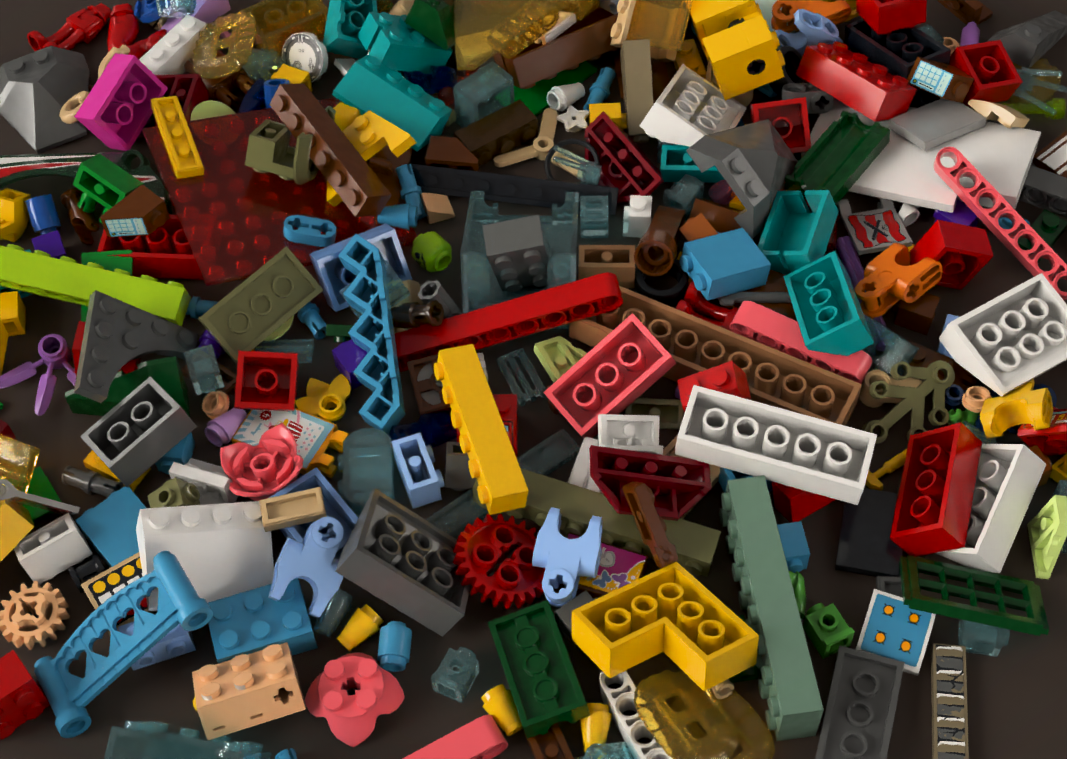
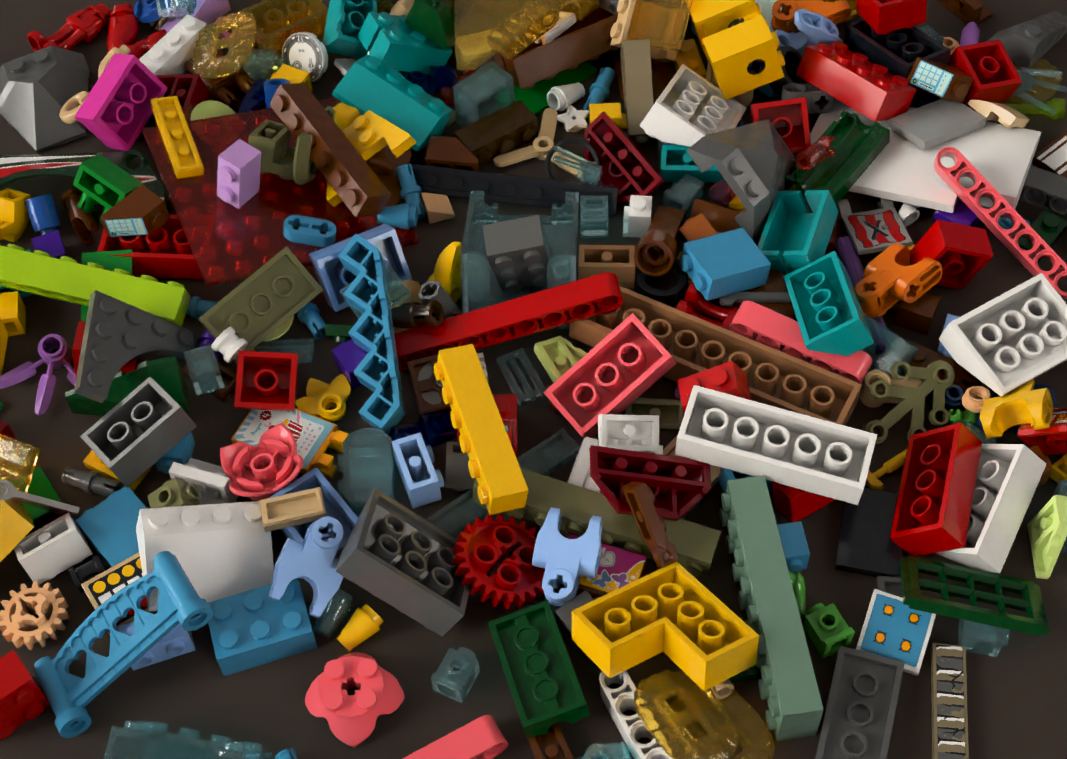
(215, 404): light nougat plate -> none
(222, 428): lavender cone -> none
(229, 344): none -> white wheel
(238, 173): none -> lavender brick
(247, 691): light nougat piece -> none
(394, 646): dark azure brick -> none
(431, 251): lime head -> none
(448, 270): none -> yellow piece
(502, 707): yellow cone -> none
(596, 725): yellow cone -> none
(815, 153): none -> clear red bar

